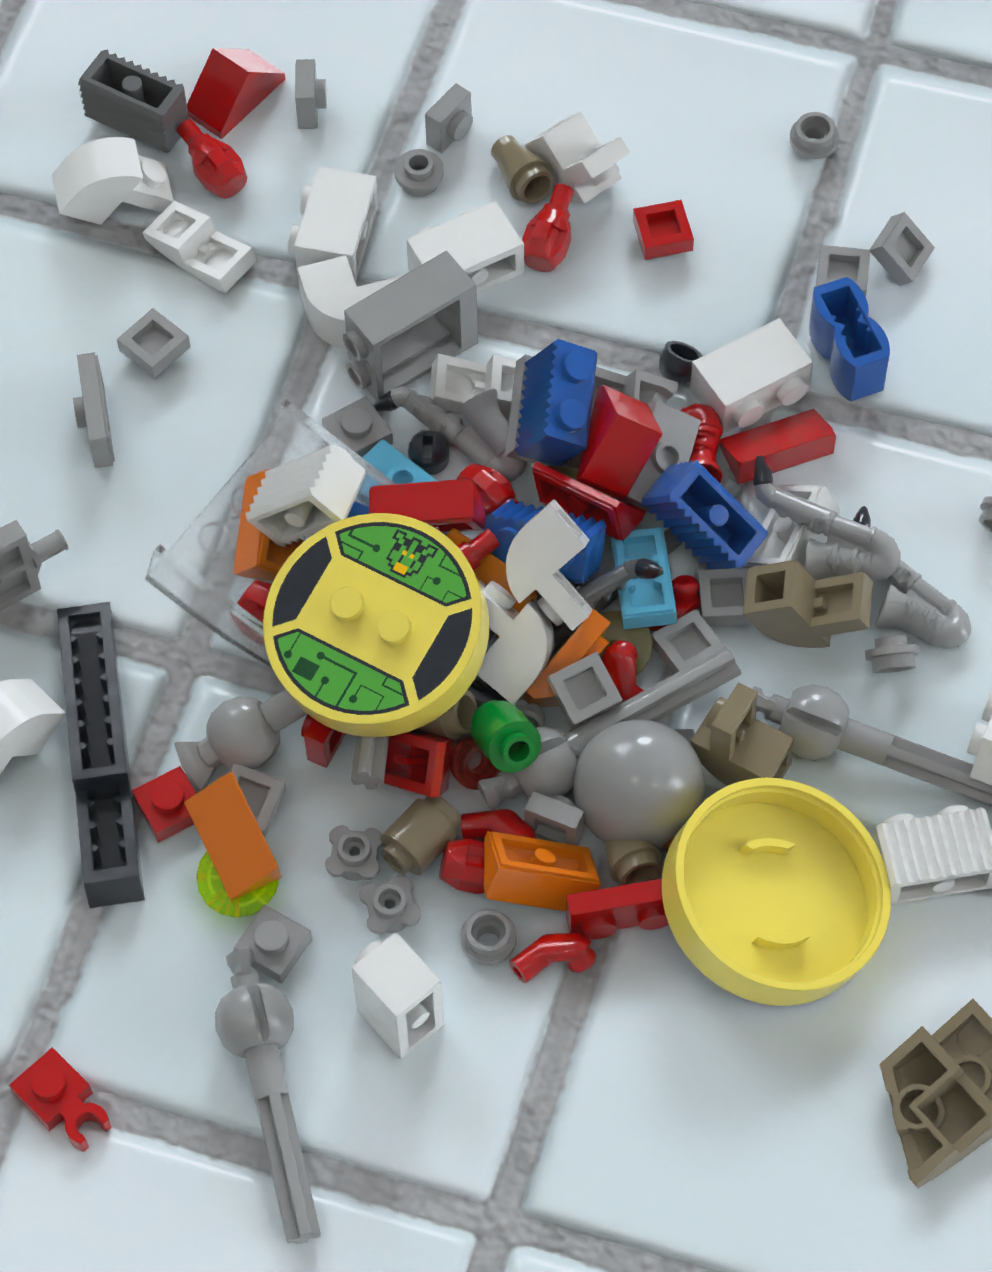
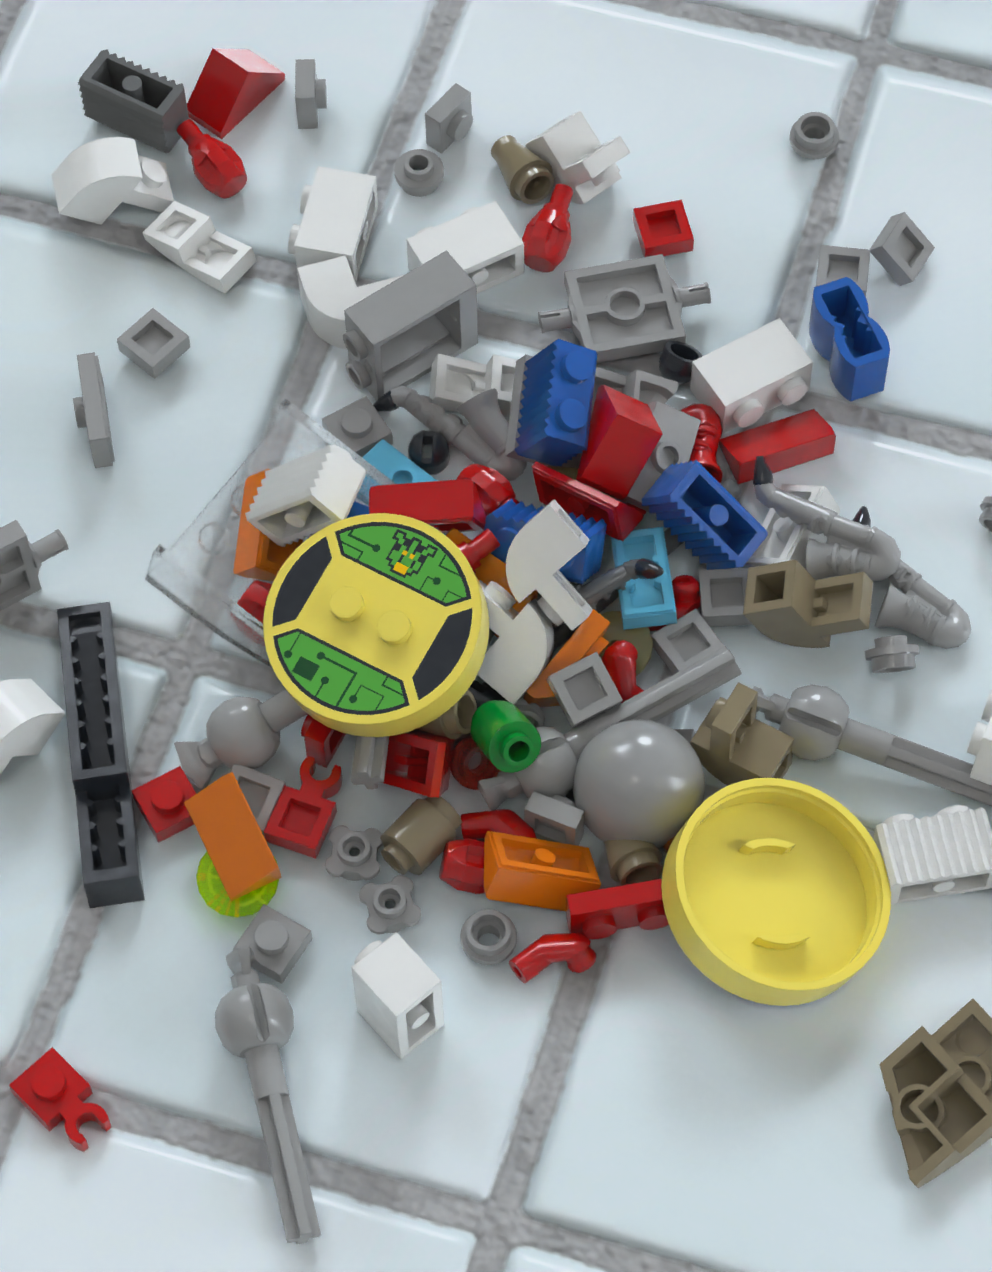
(304, 815): none -> red plate
(624, 307): none -> light grey plate

